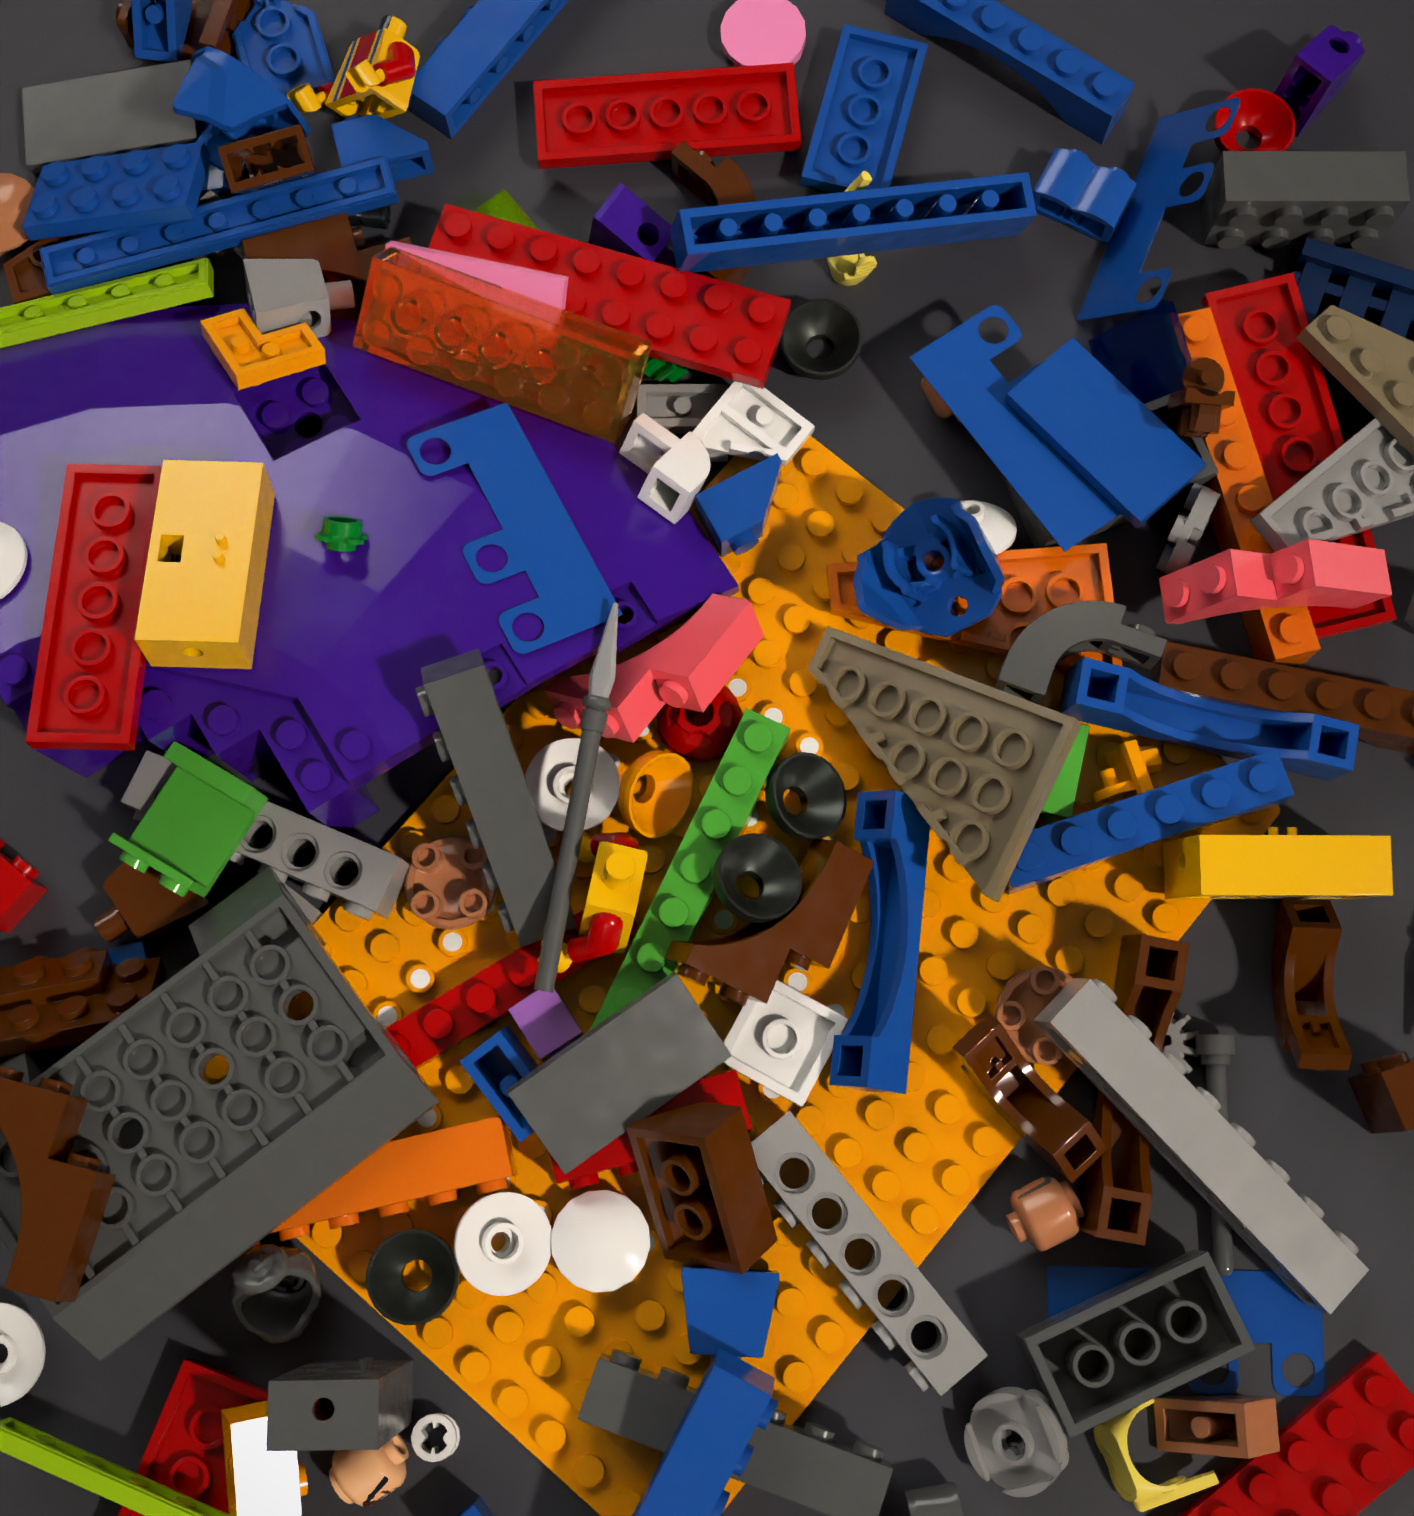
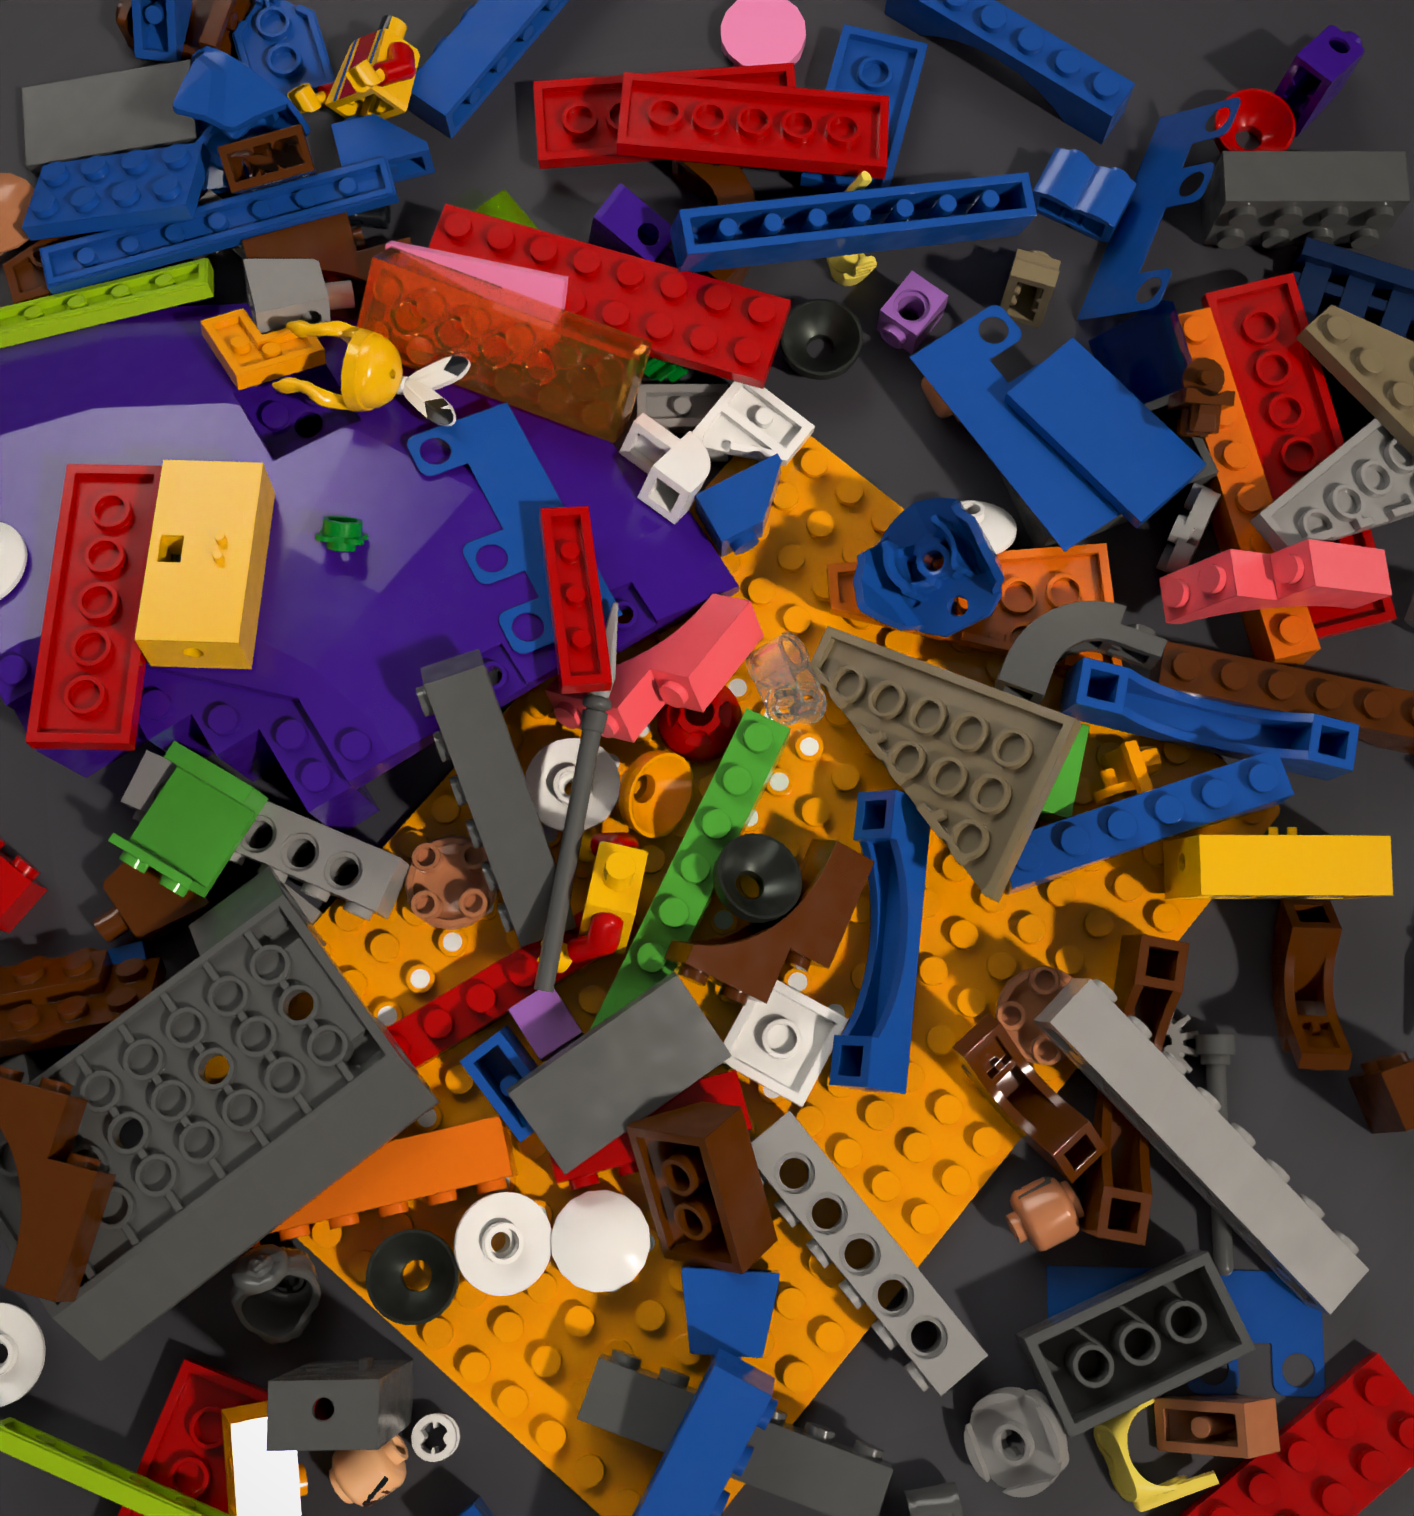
(374, 374): none -> yellow hair
(575, 600): none -> red plate
(753, 125): none -> red plate
(783, 678): none -> clear piece
(819, 792): pearl dark grey piece -> none
(912, 296): none -> medium lavender brick
(1030, 286): none -> dark tan arch

